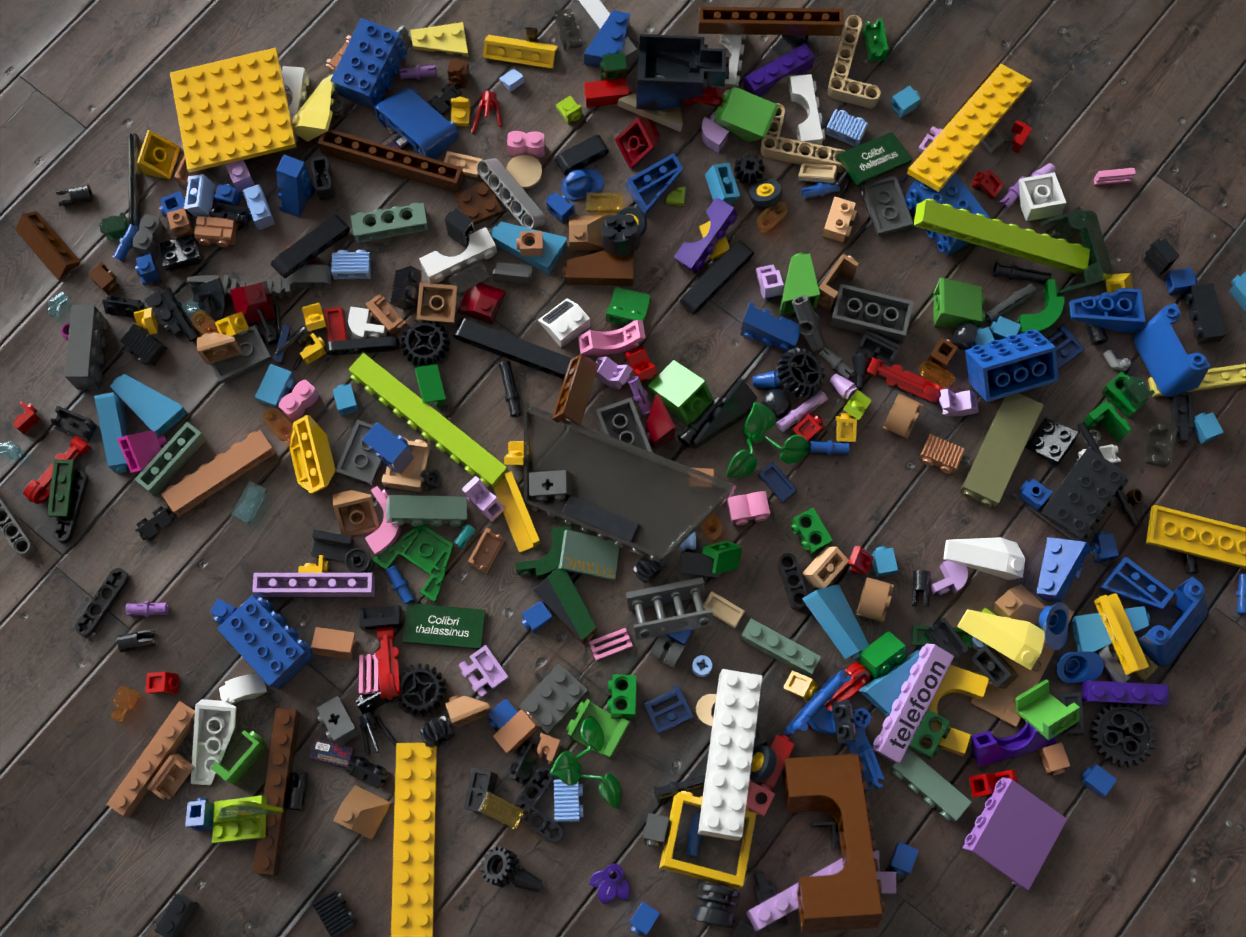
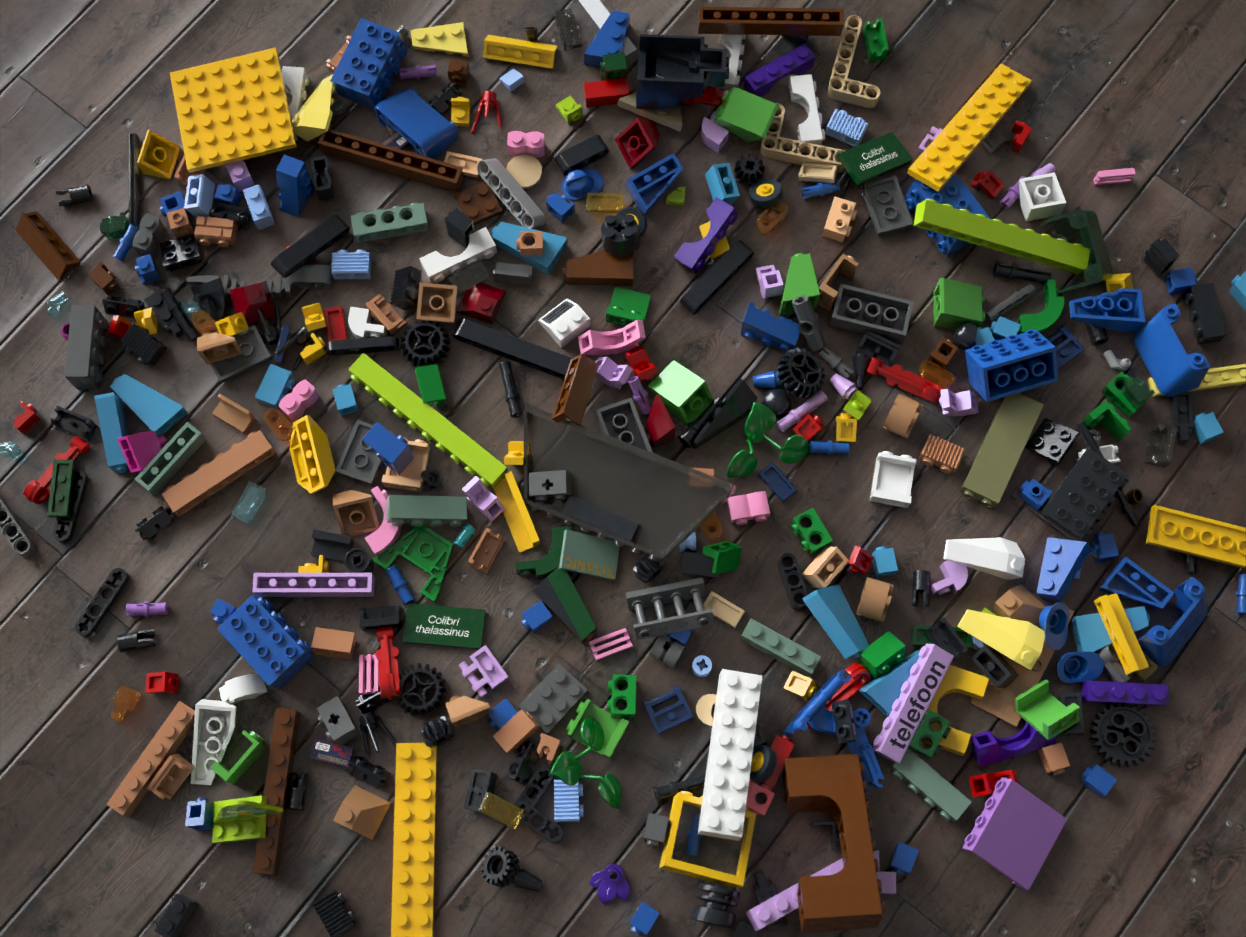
(119, 327): none -> red tile
(233, 414): none -> medium nougat panel
(585, 232): medium nougat slope -> none
(893, 479): none -> white panel
(905, 101): dark azure brick -> none

